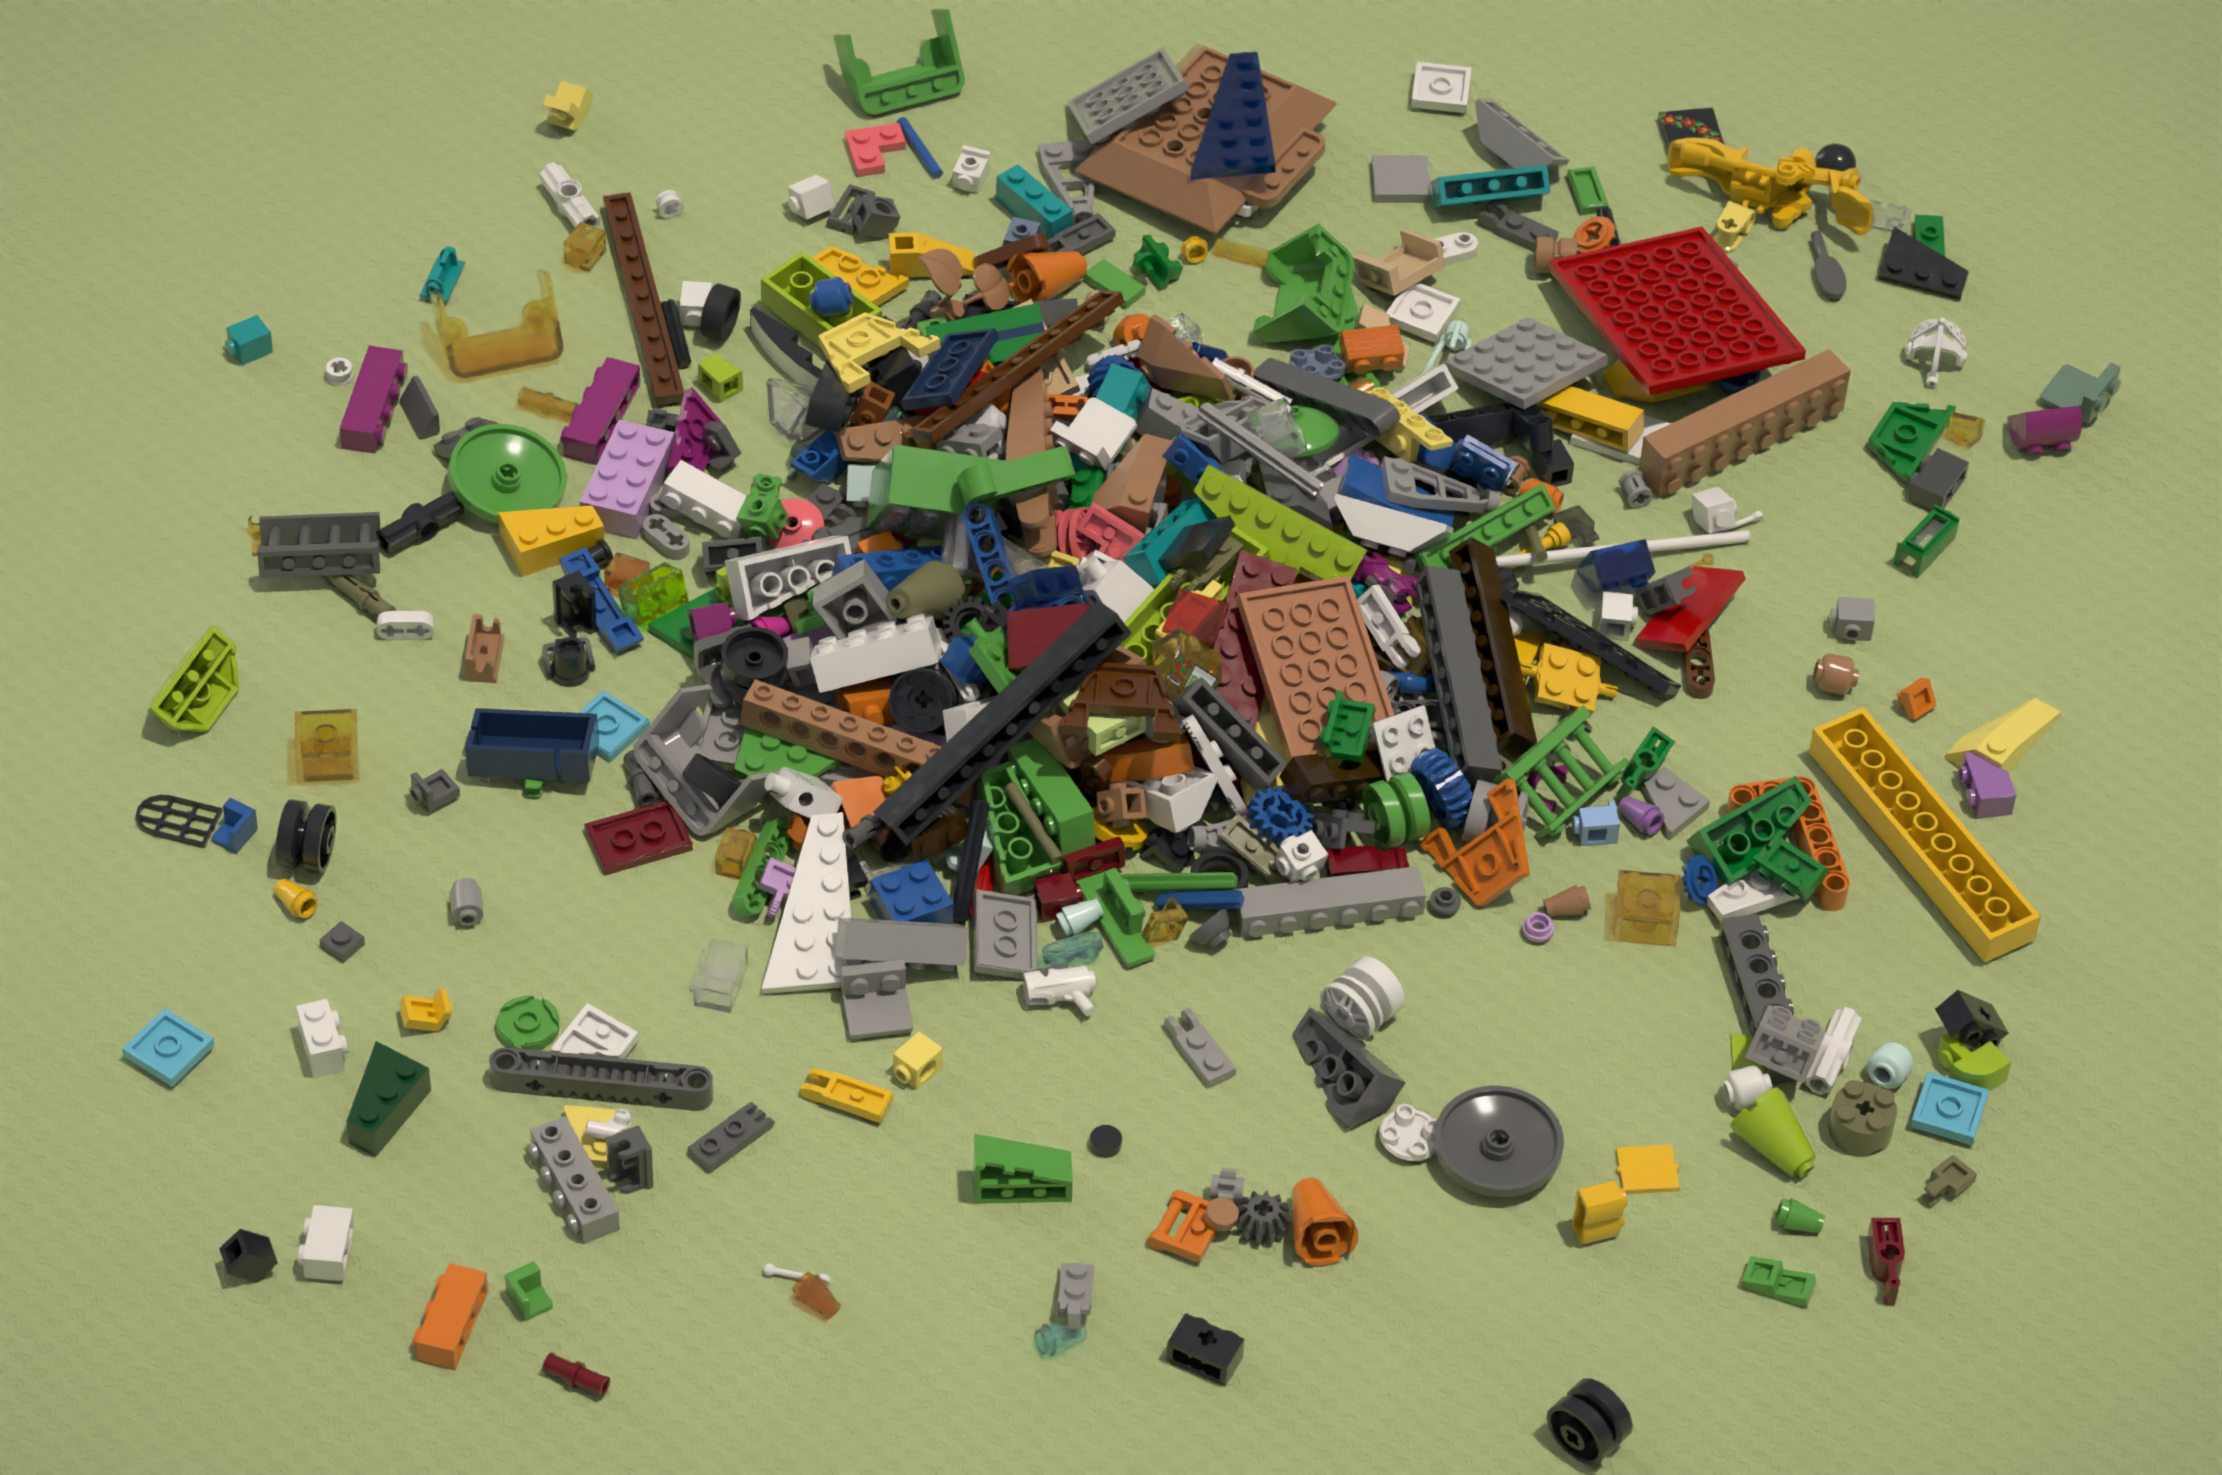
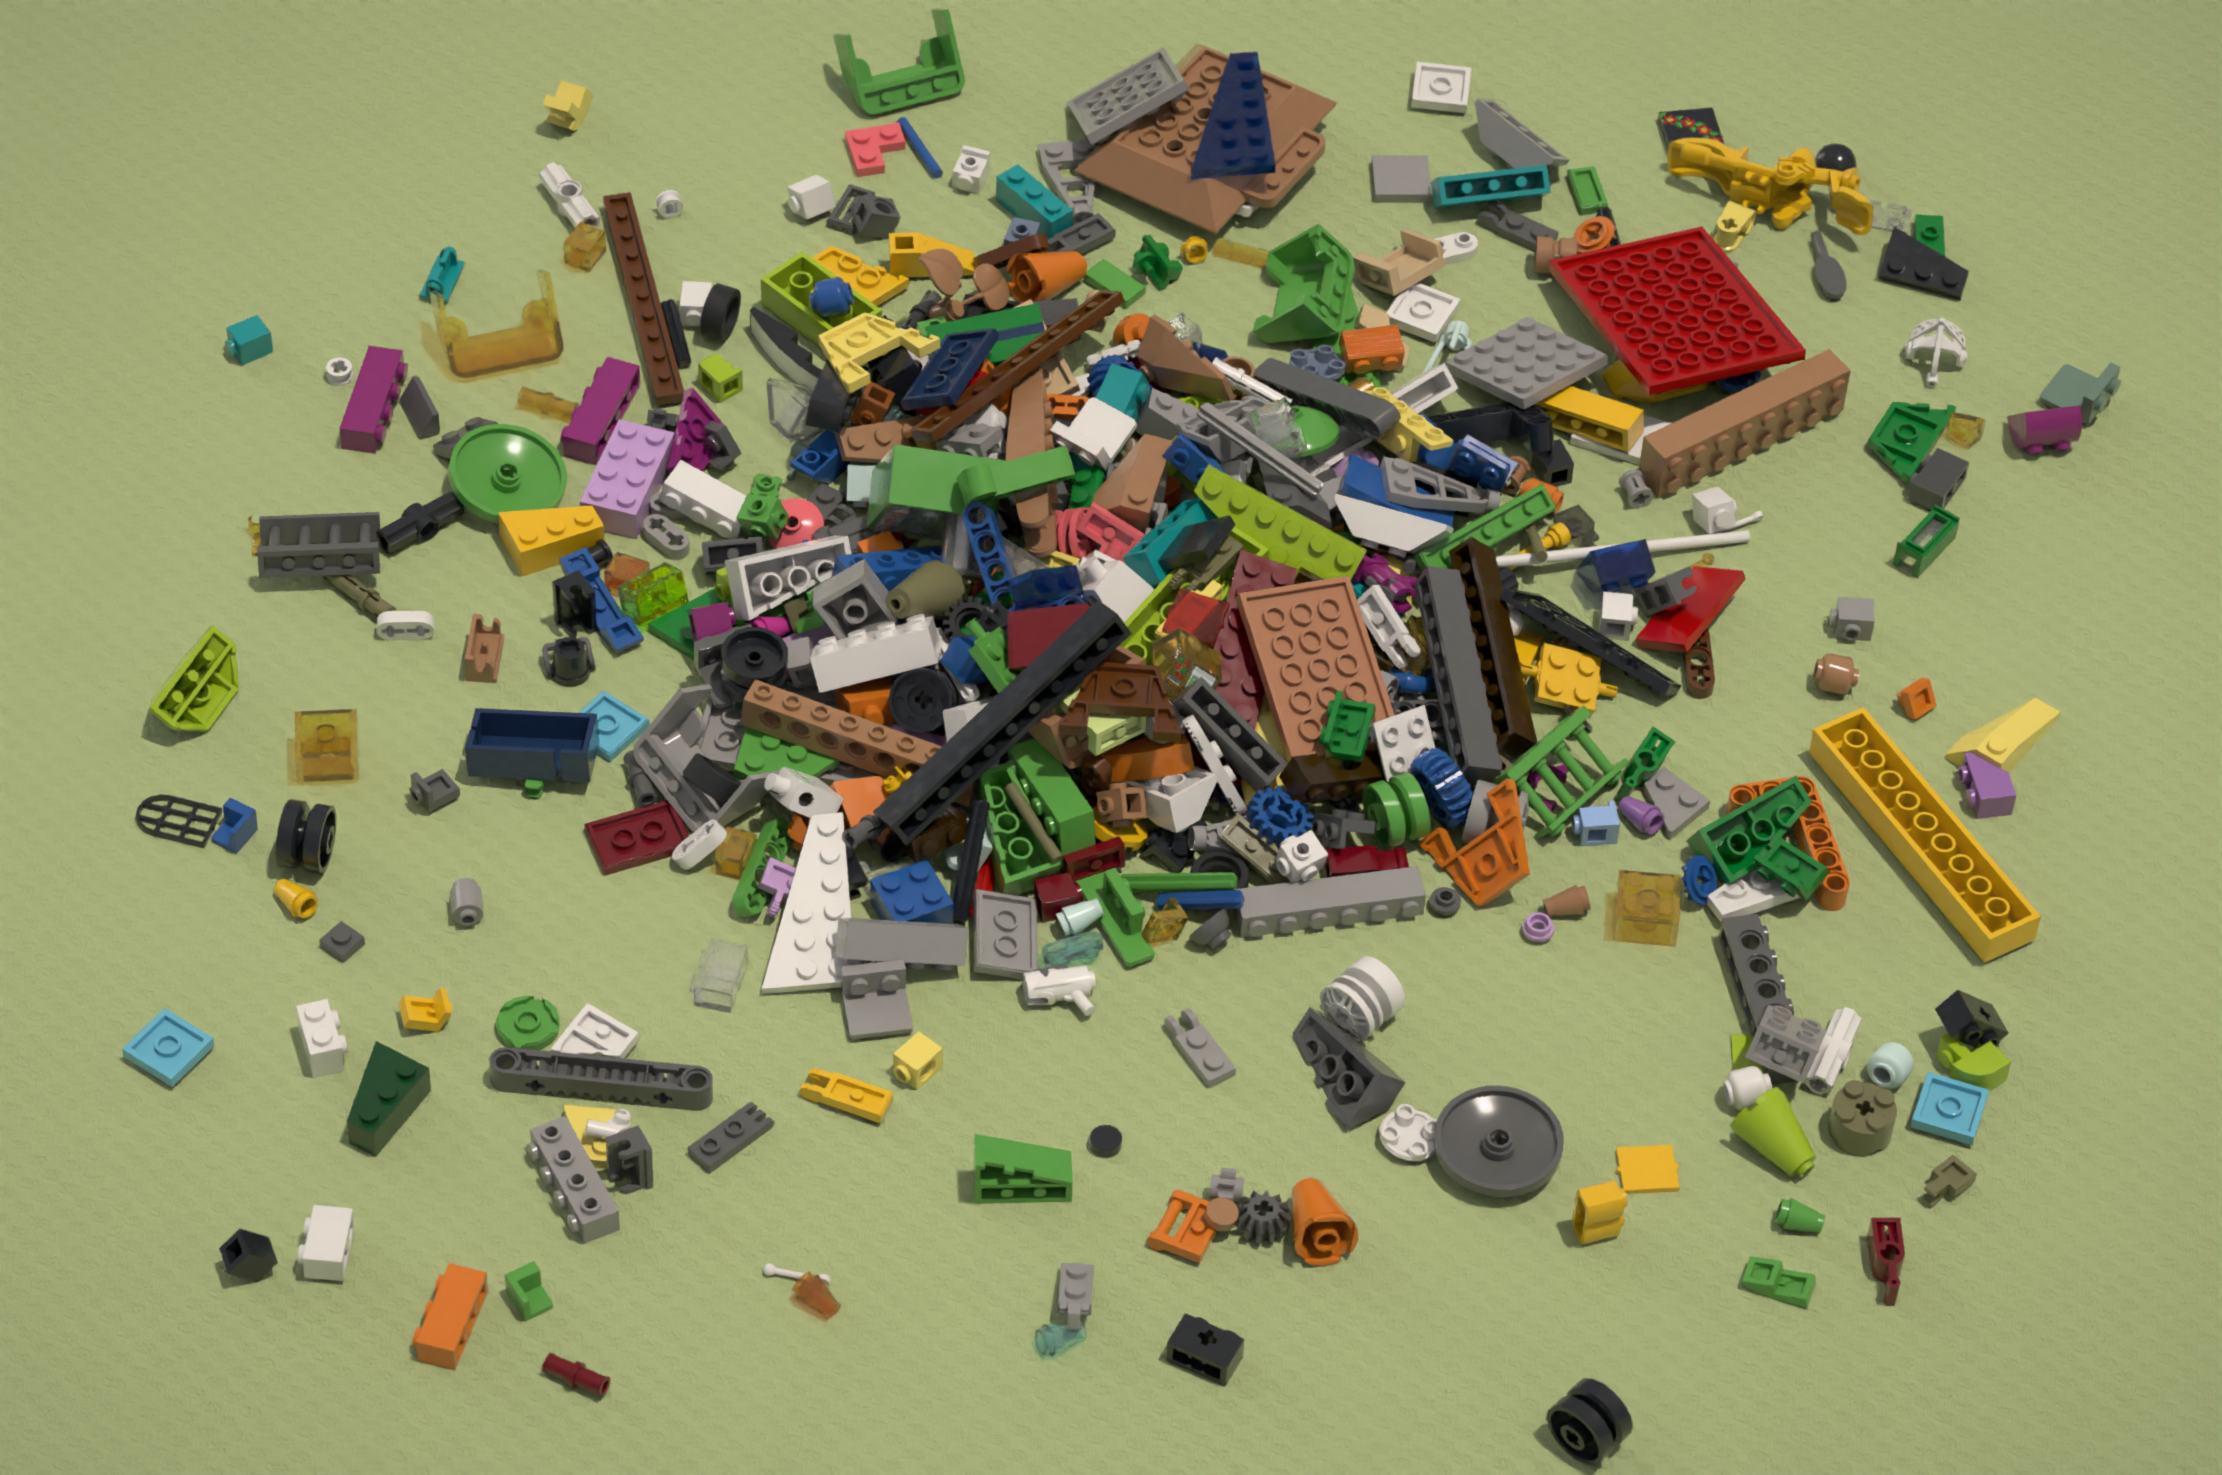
(699, 844): none -> white beam

